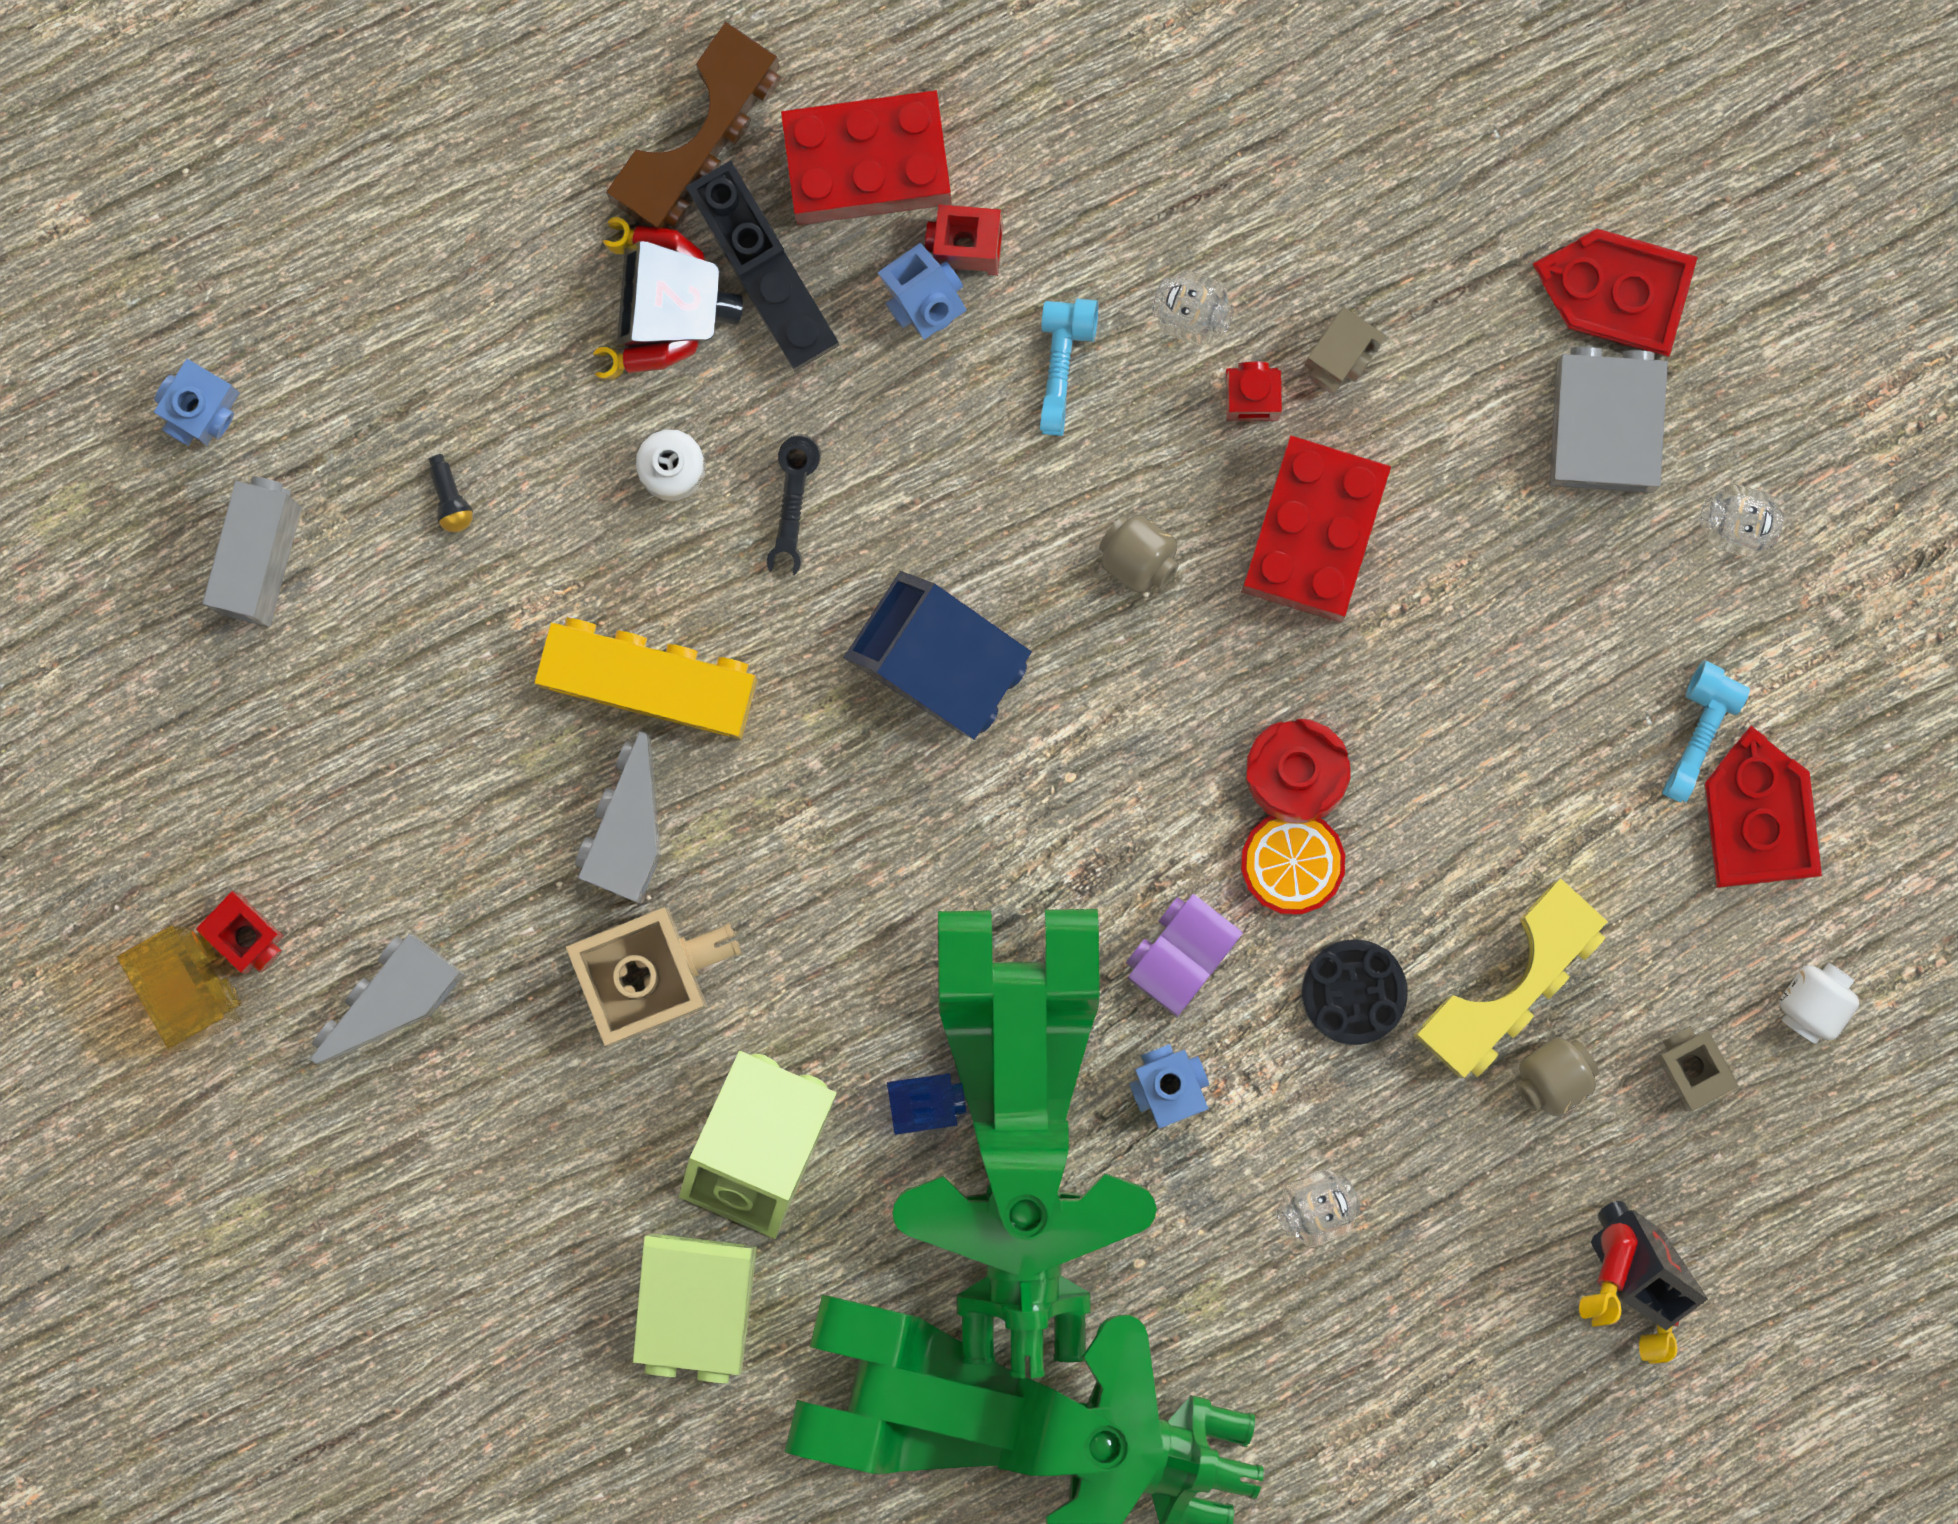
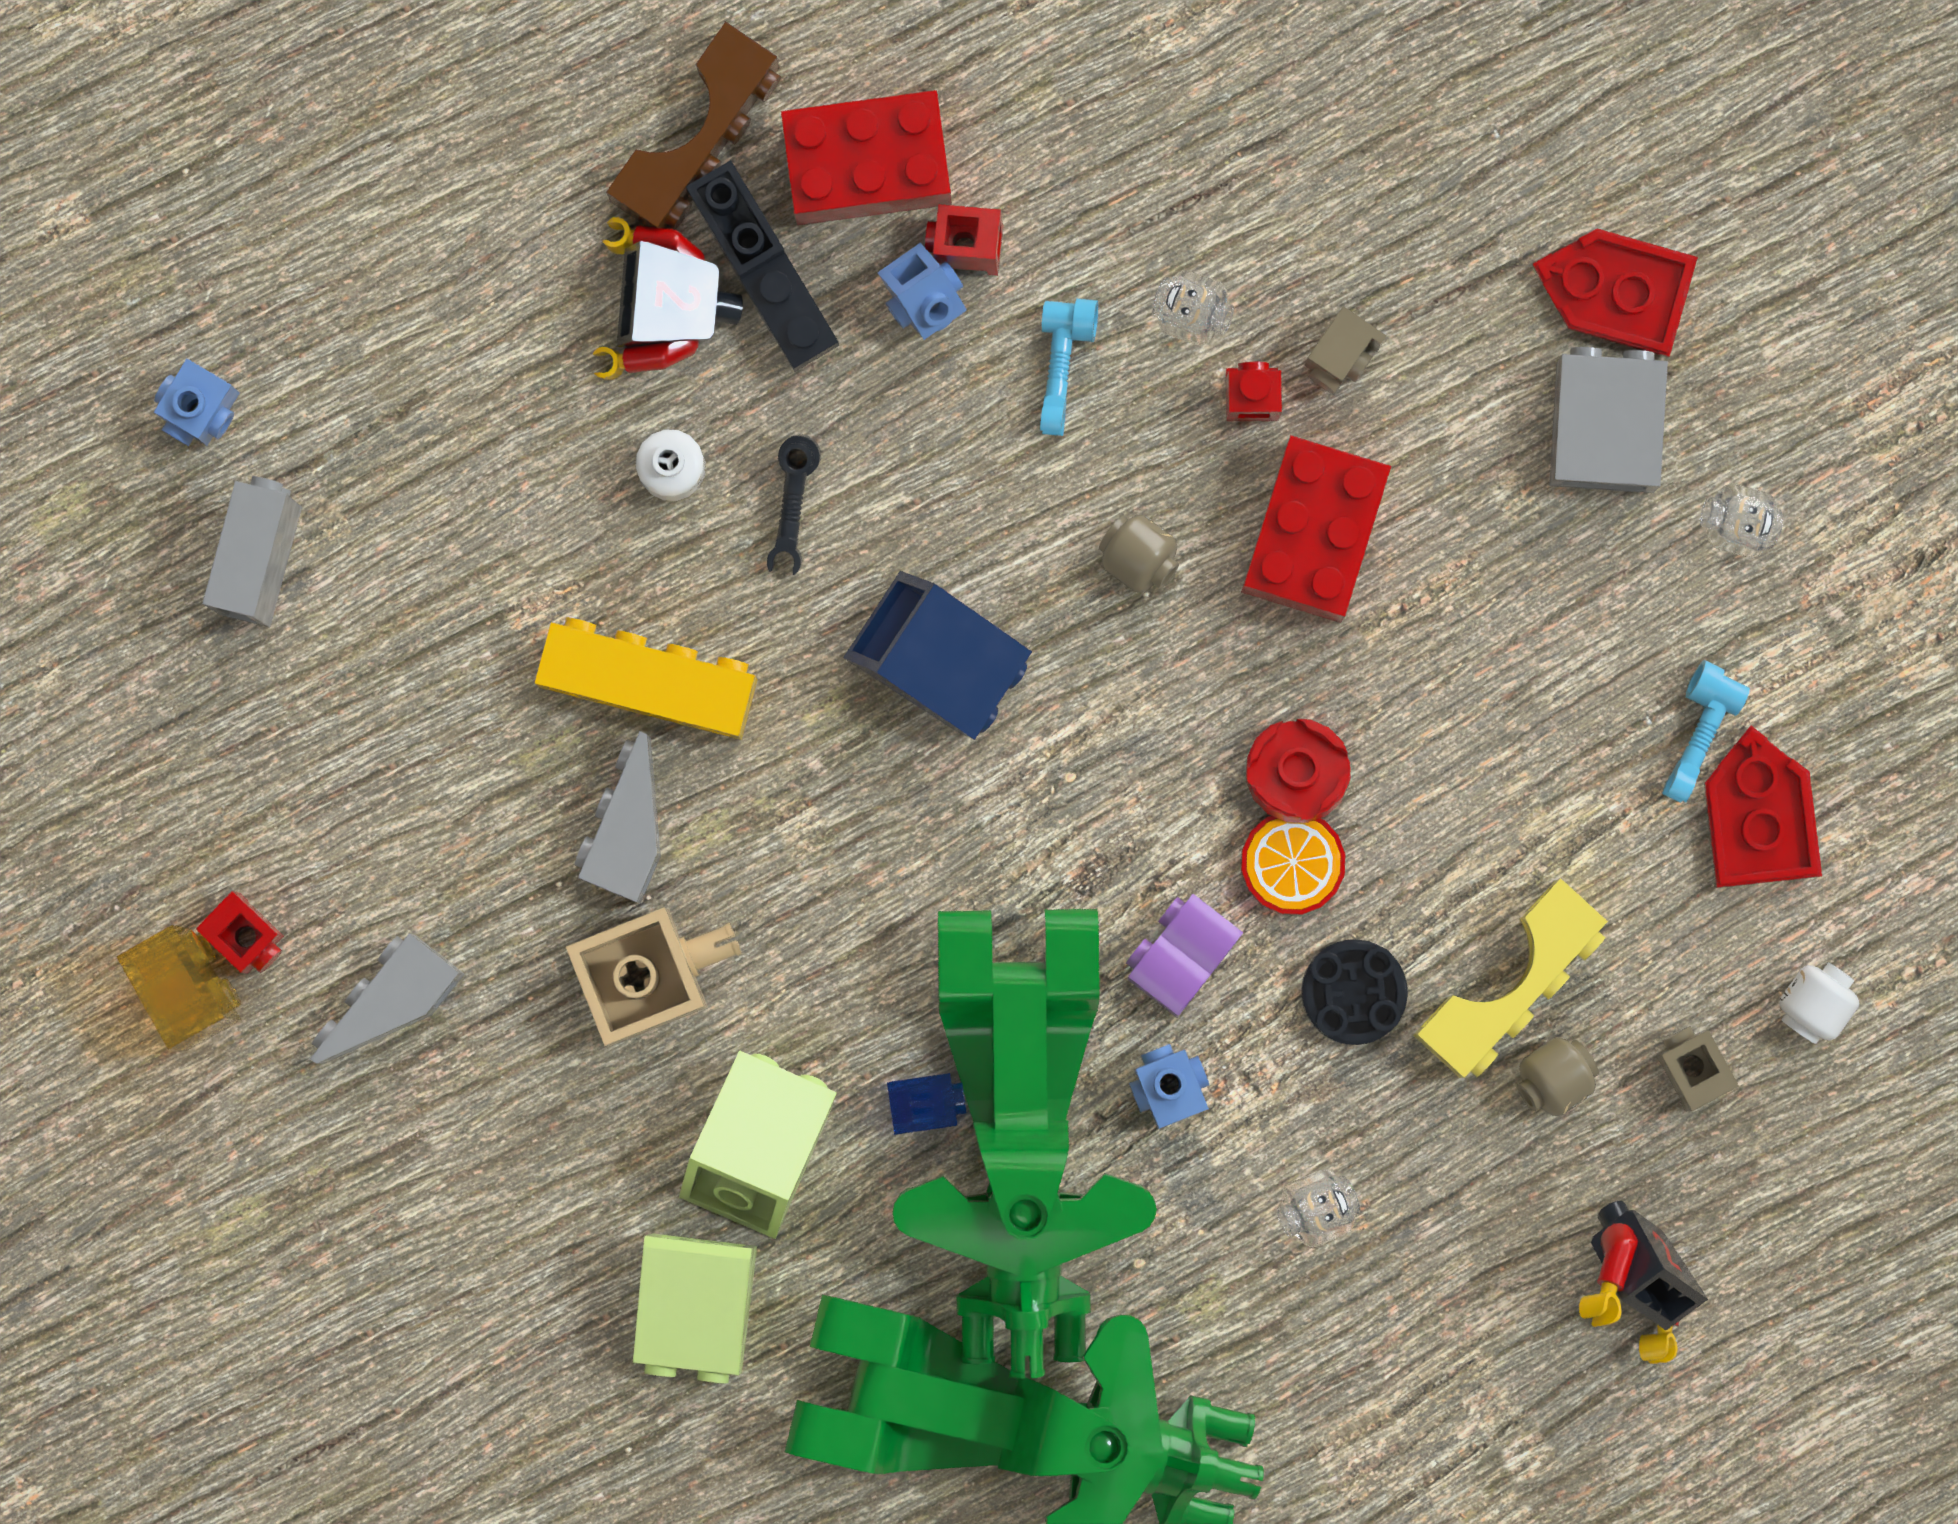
(453, 511): black piece -> none

